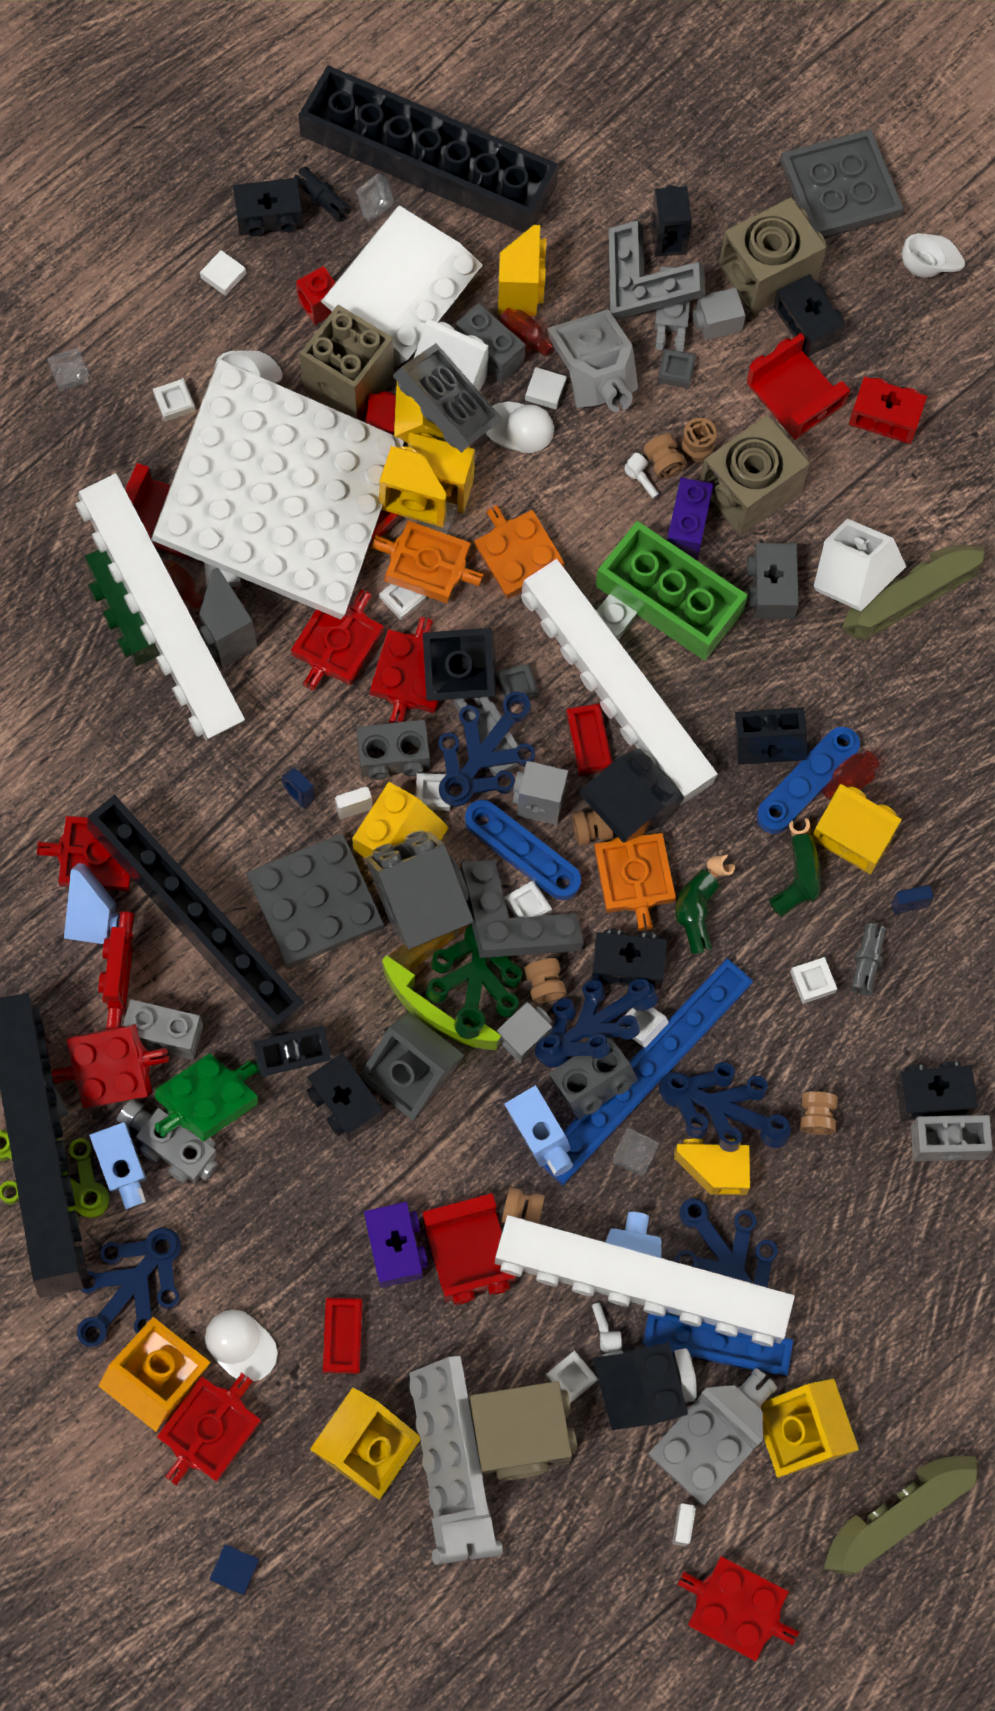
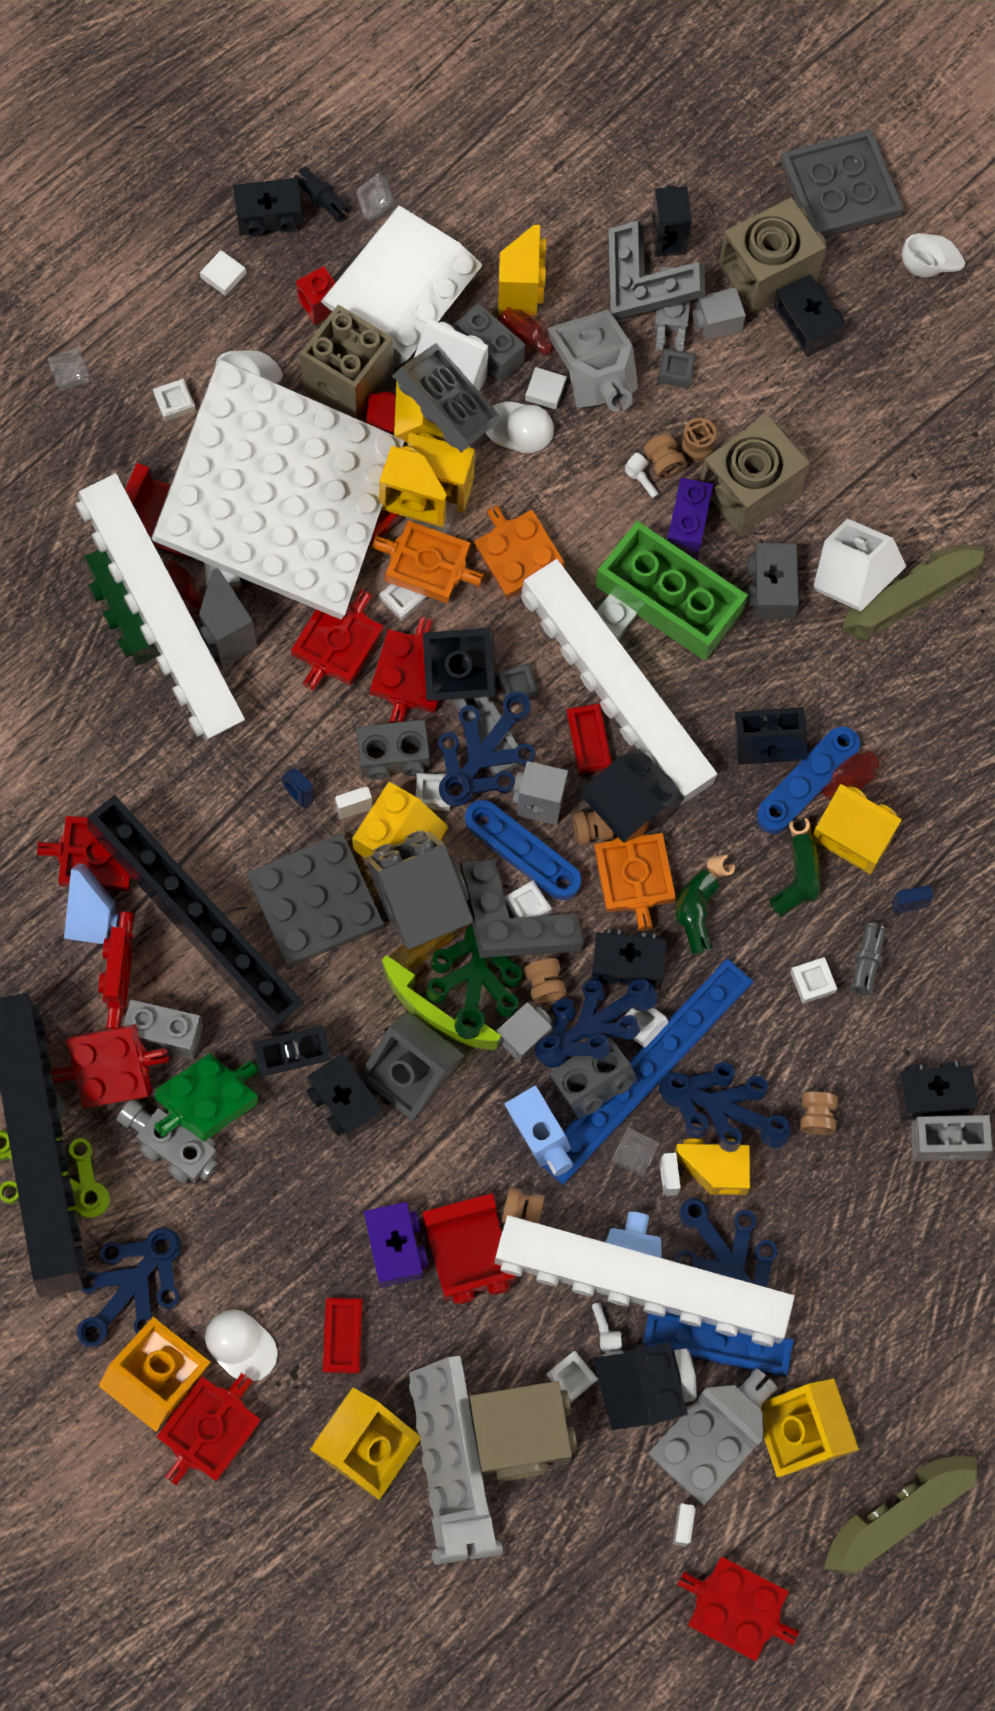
(116, 1147): light blue torso -> none
(234, 1569): dark blue tile -> none
(428, 149): black brick -> none
(669, 1174): none -> white tile
(795, 387): red panel -> none
(873, 415): red brick -> none

